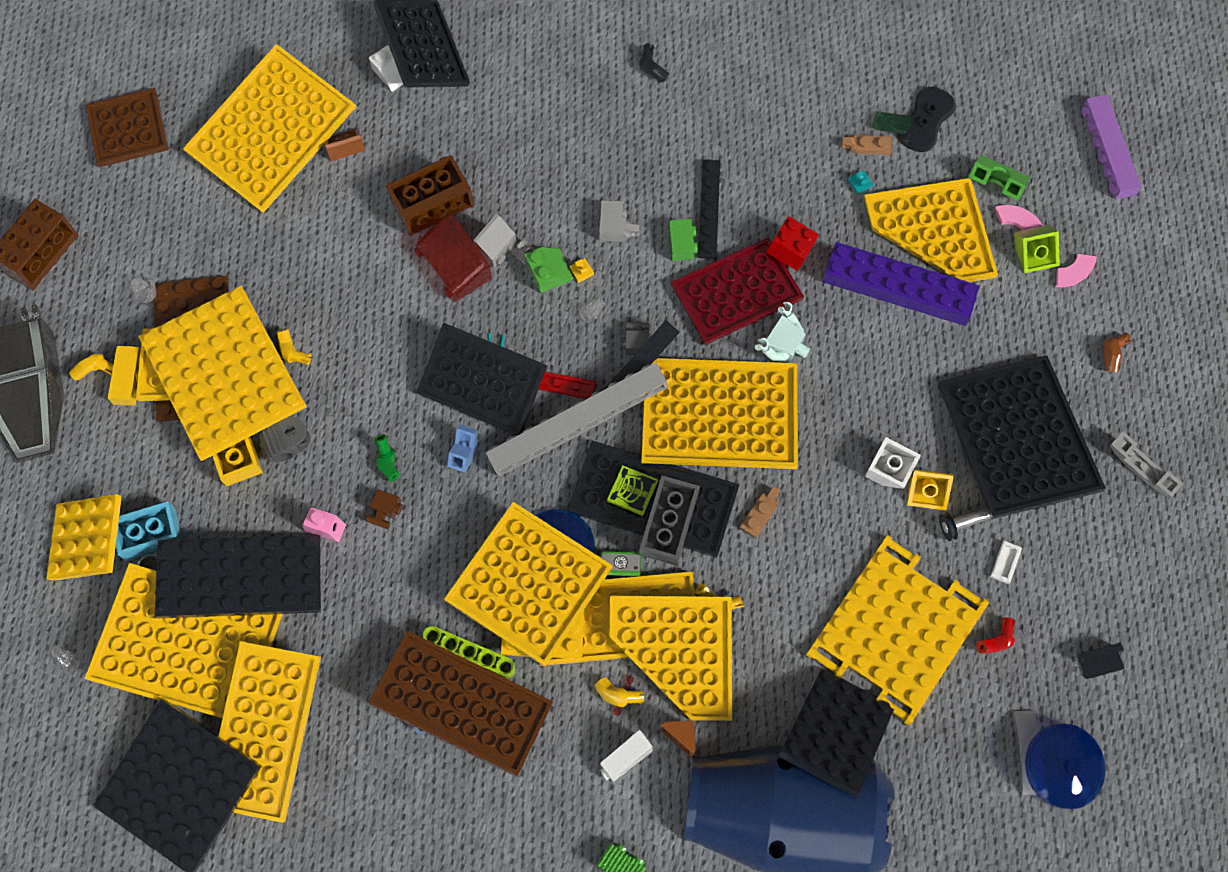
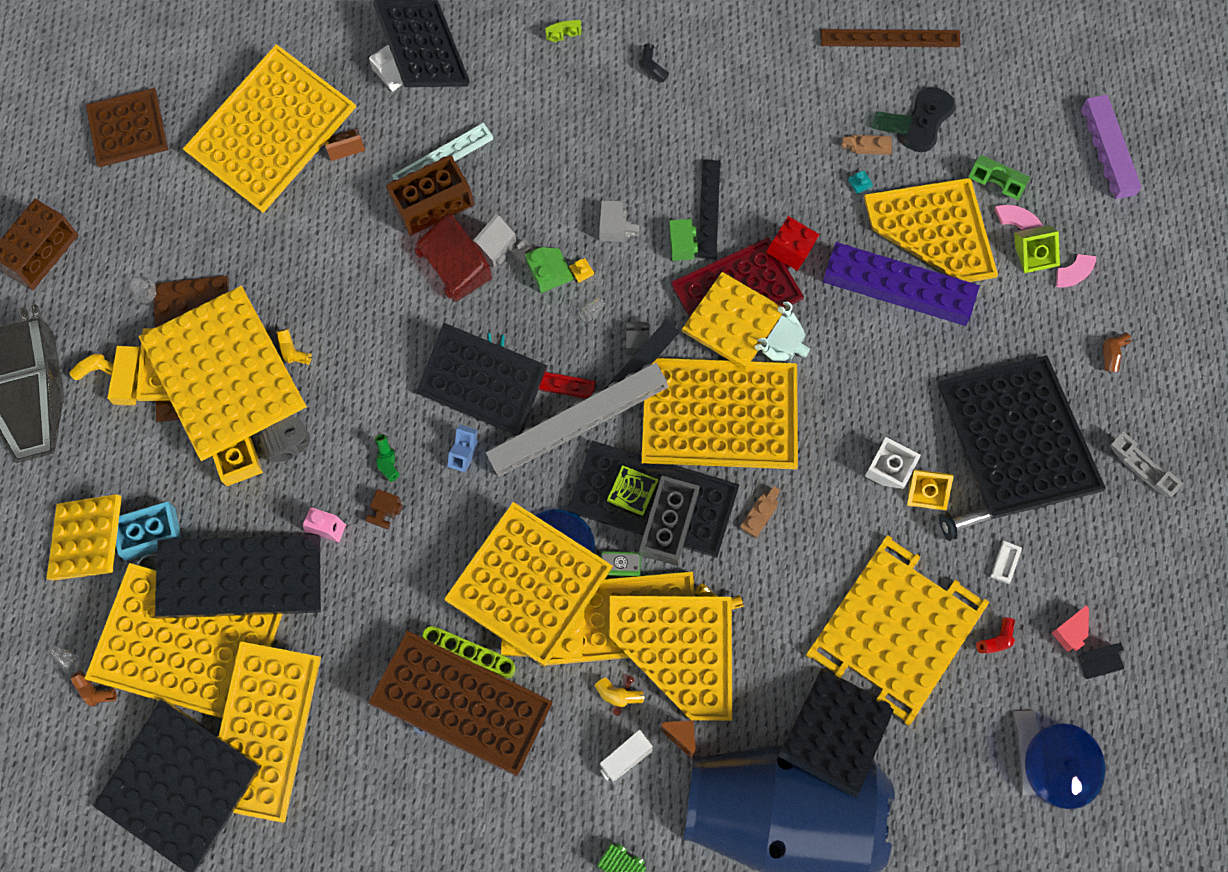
(89, 693): none -> dark orange arm
(457, 148): none -> light aqua plate
(557, 31): none -> lime slope
(732, 320): none -> yellow plate
(889, 38): none -> reddish brown tile
(1073, 630): none -> coral slope

